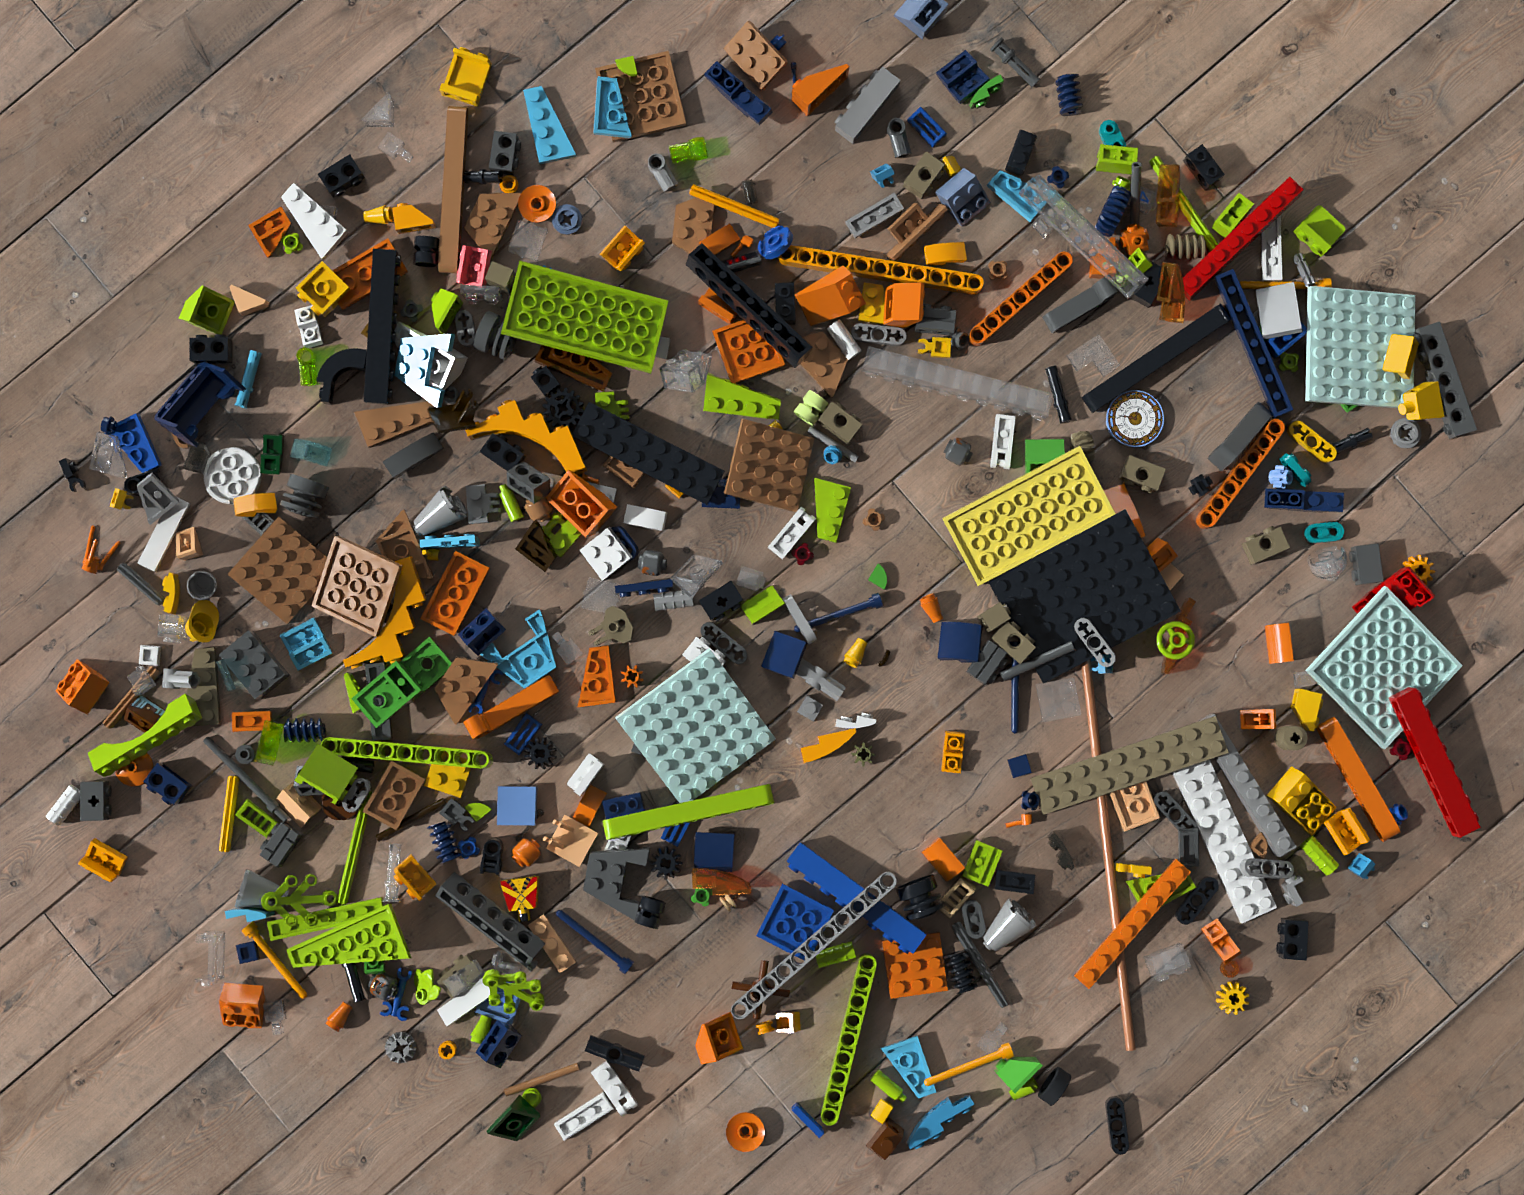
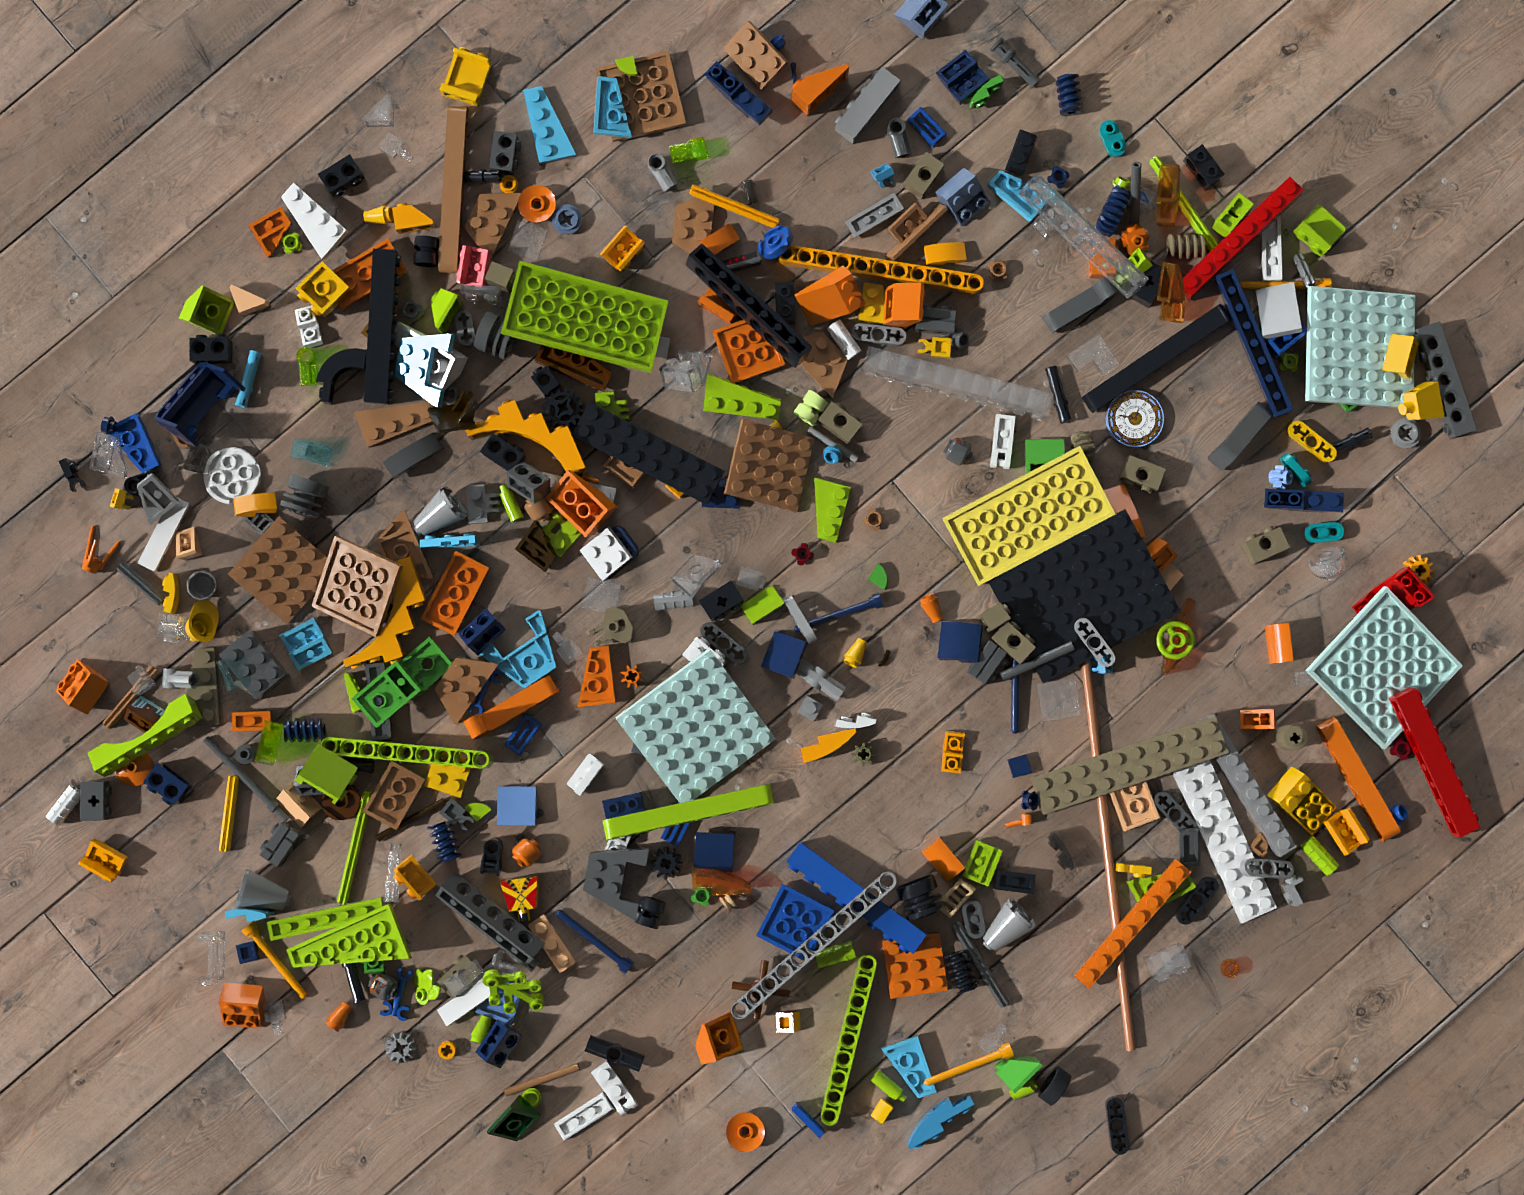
(149, 655): white tile -> none
(248, 803): lime slope -> none
(272, 454): dark green slope -> none
(295, 899): lime plant -> none
(353, 792): light grey beam -> none
(432, 554): yellow hand -> none
(463, 847): blue plate -> none
(540, 746): black gear -> none
(571, 840): light nougat plate -> none
(589, 805): orange slope -> none
(643, 588): dark blue plate -> none
(645, 517): white slope -> none
(652, 563): dark grey head -> none
(745, 241): orange hand -> none
(765, 1027): light orange bush -> none
(791, 533): white plate -> none
(886, 1139): reddish brown torso -> none
(951, 166): yellow slope -> none
(1029, 295): orange beam -> none
(1116, 159): lime hinge -> none
(1200, 485): black gear -> none
(1221, 941): orange slope -> none
(1238, 993): yellow gear -> none
(1248, 469): orange beam -> none
(1299, 939): black brick -> none
(1306, 708): yellow slope -> none
(1361, 866): dark azure tile -> none
(1366, 564): dark grey brick -> none

